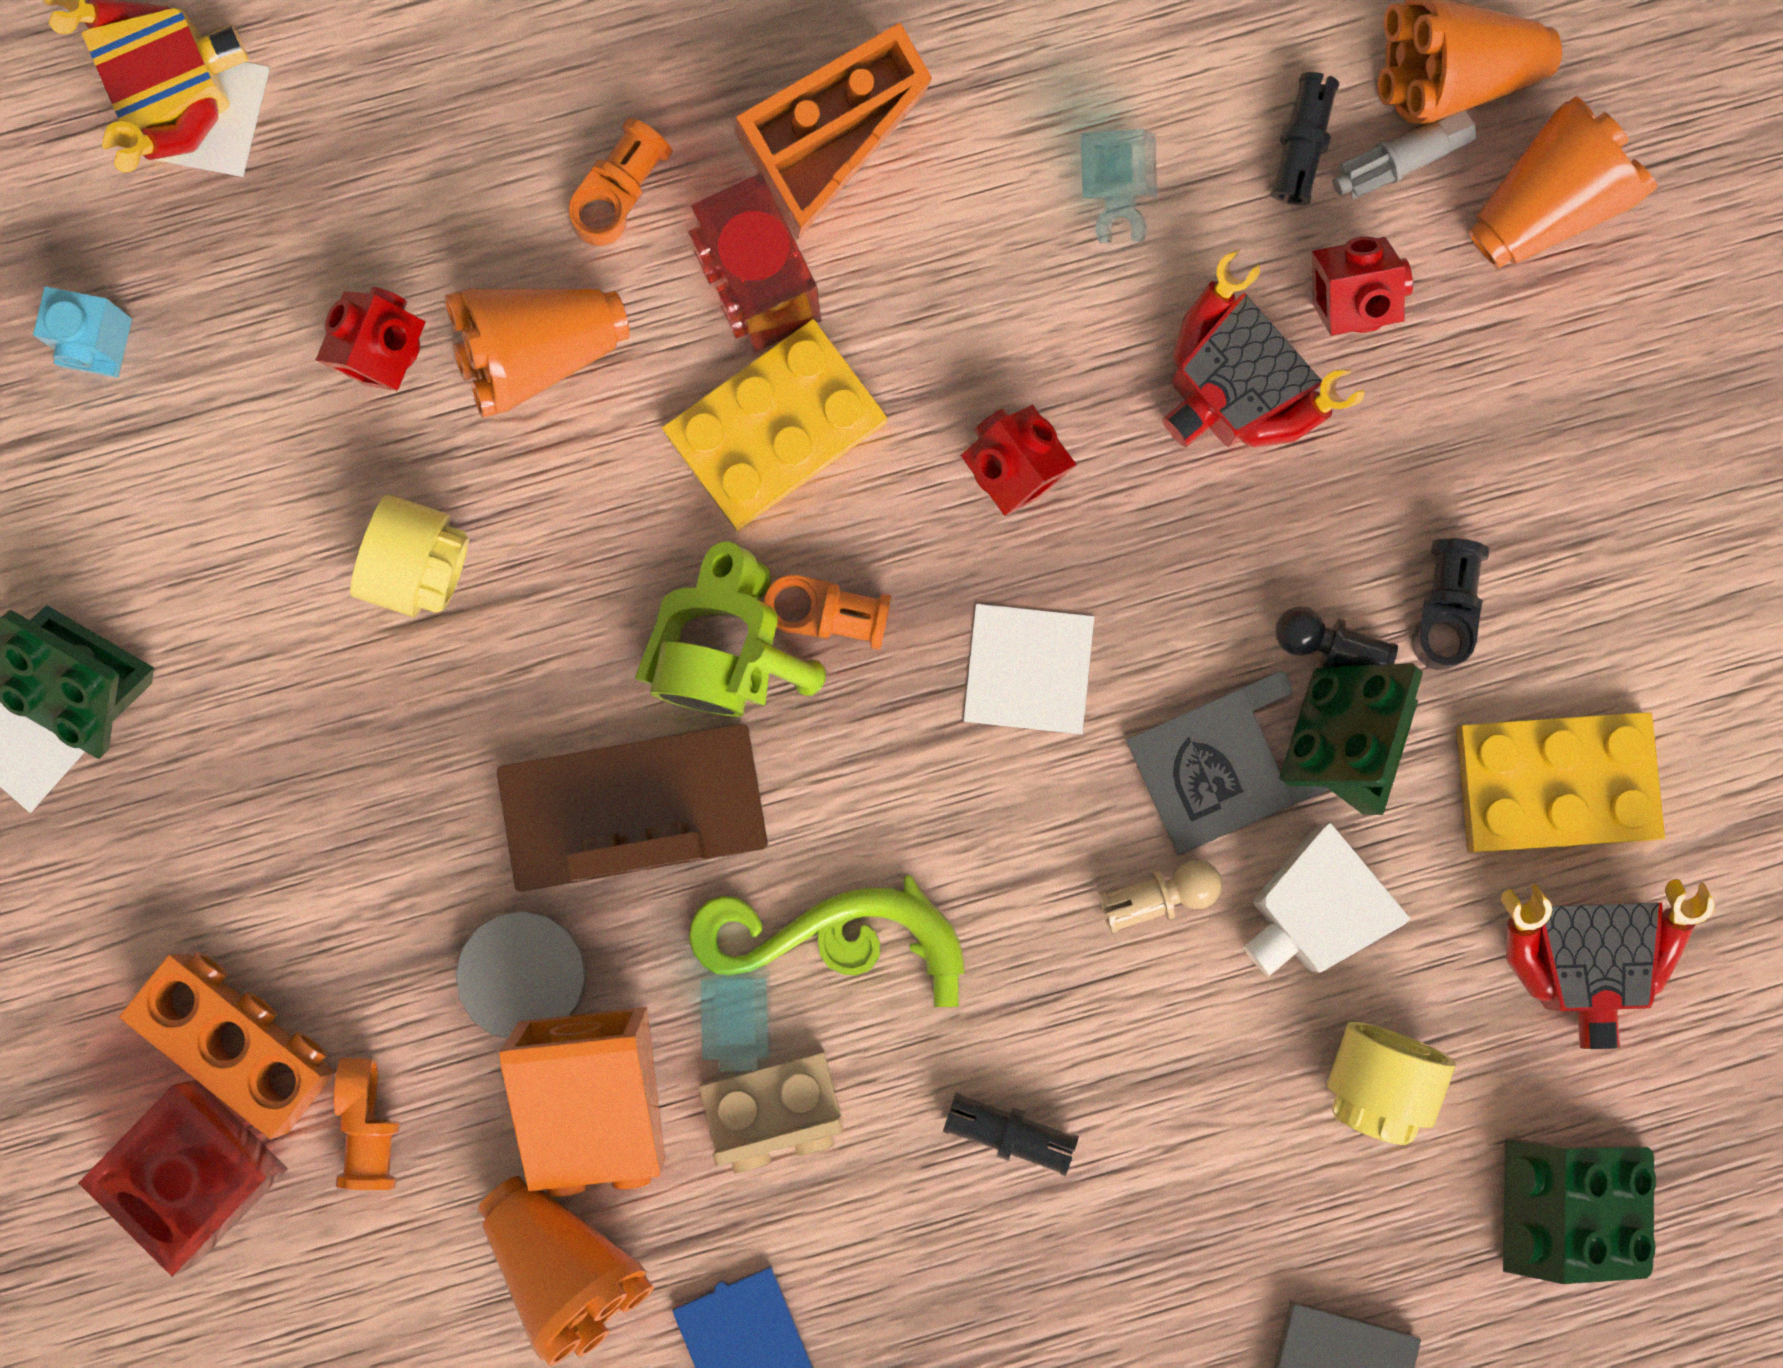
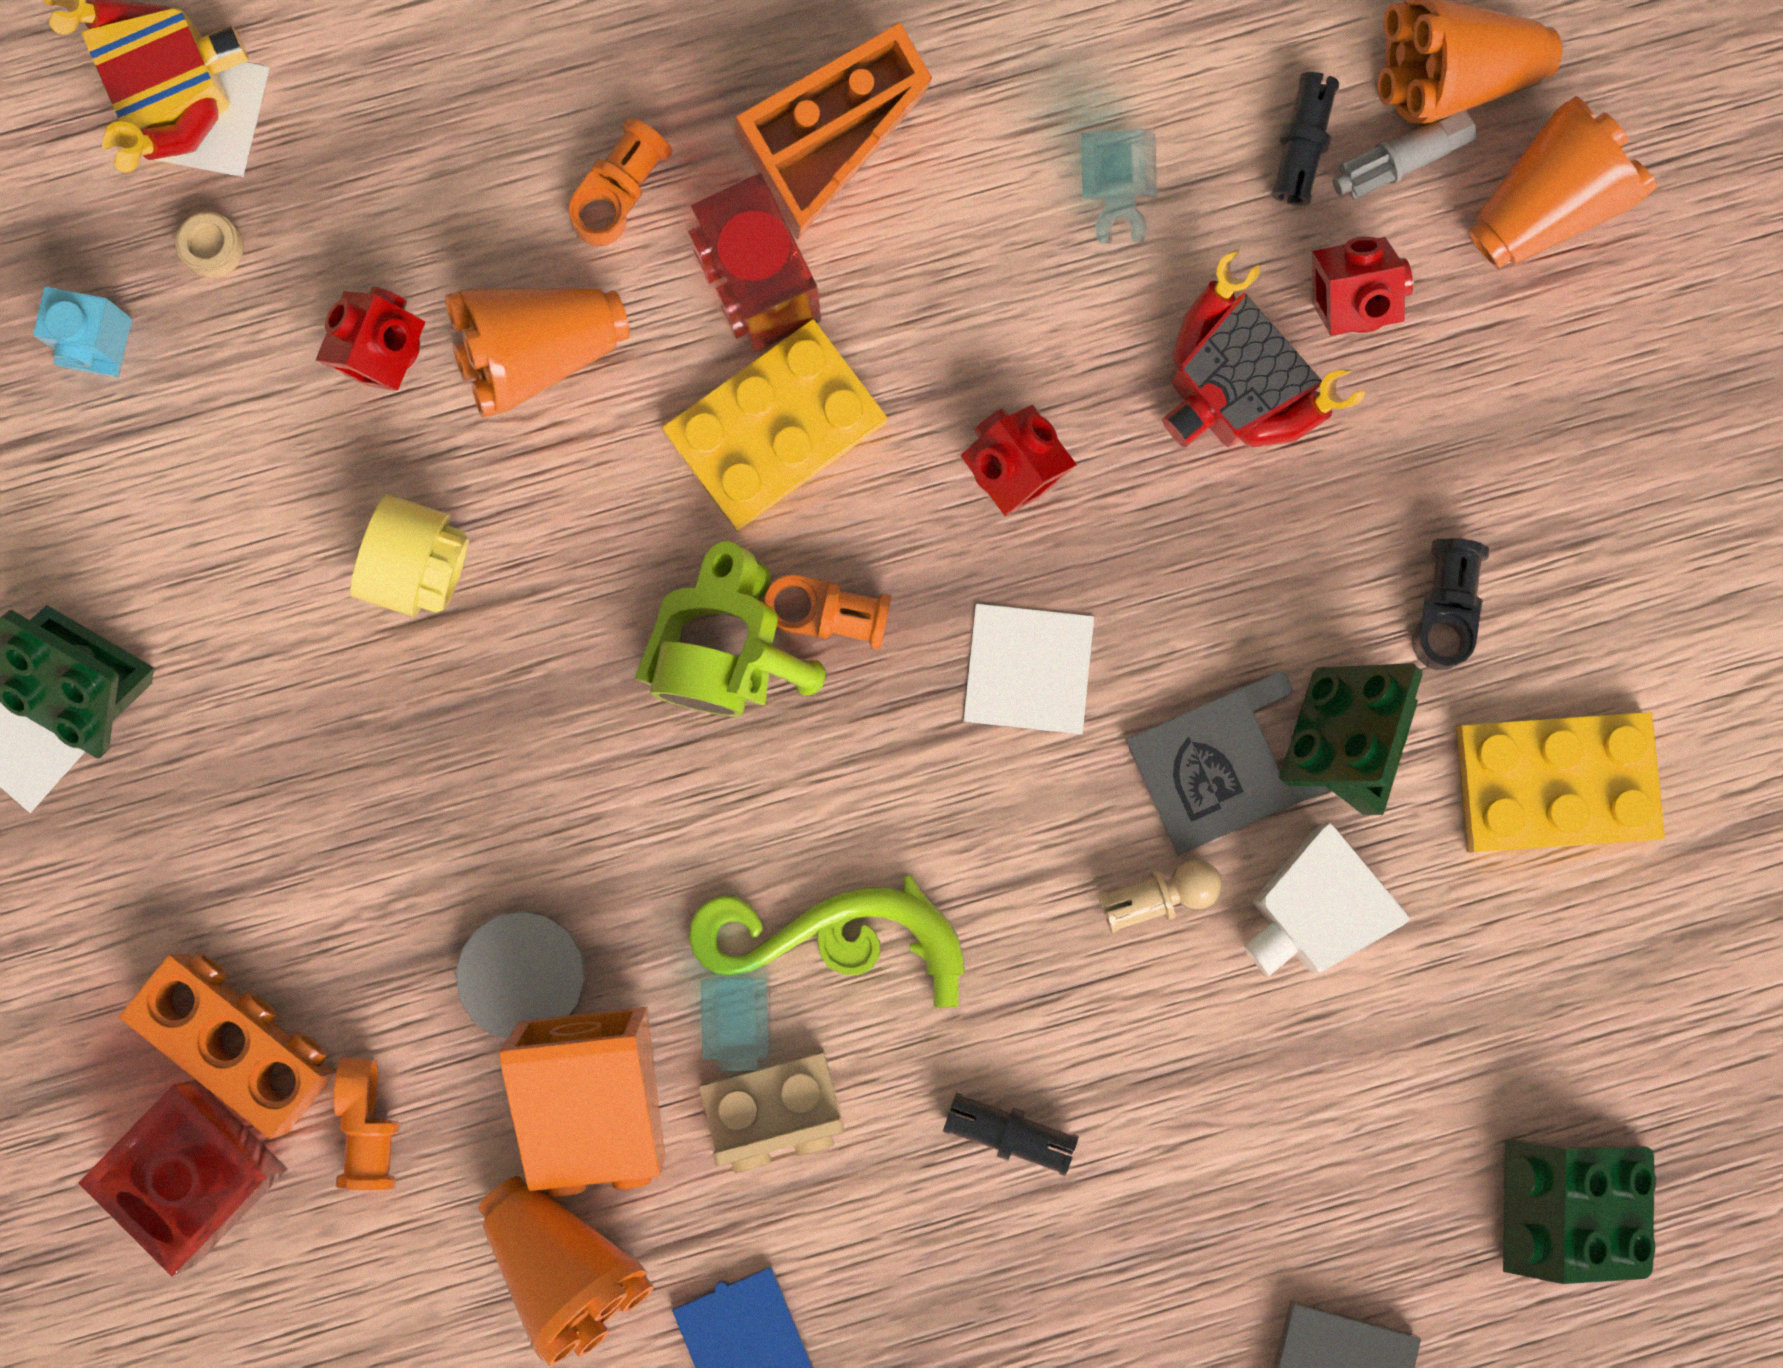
(209, 244): none -> tan tile
(632, 807): reddish brown bracket -> none
(1302, 632): black pin -> none
(1388, 1083): light yellow piece -> none
(1600, 954): torso -> none

